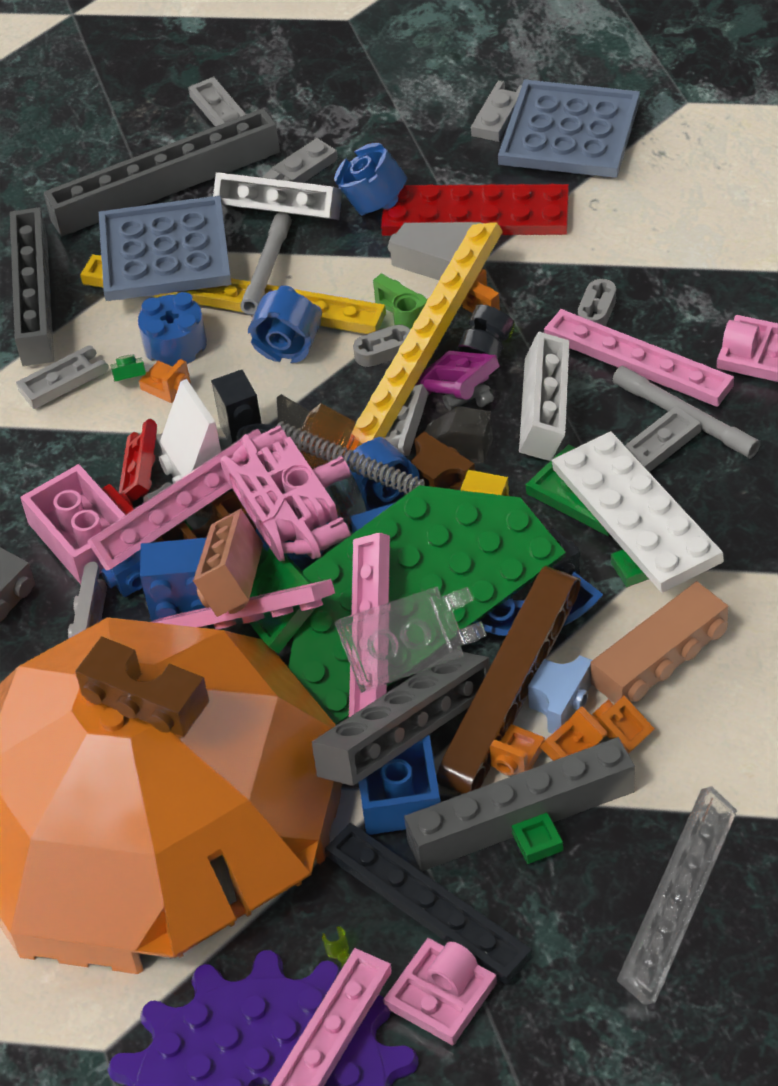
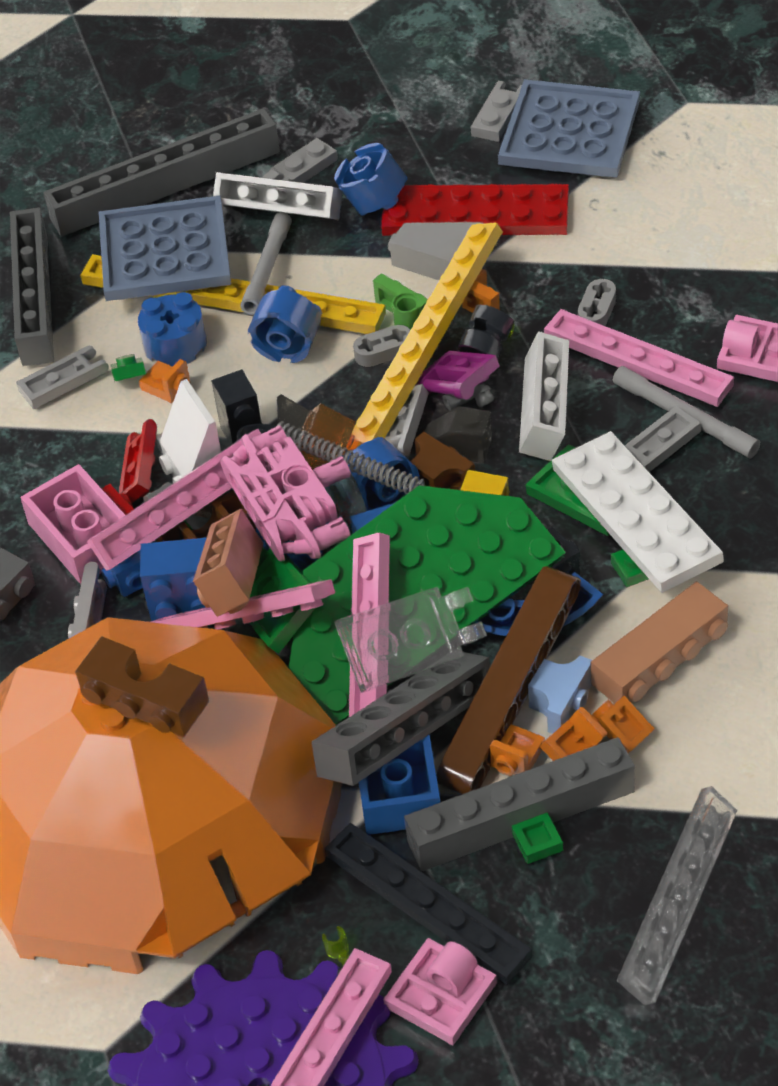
(215, 101): light grey hinge -> none

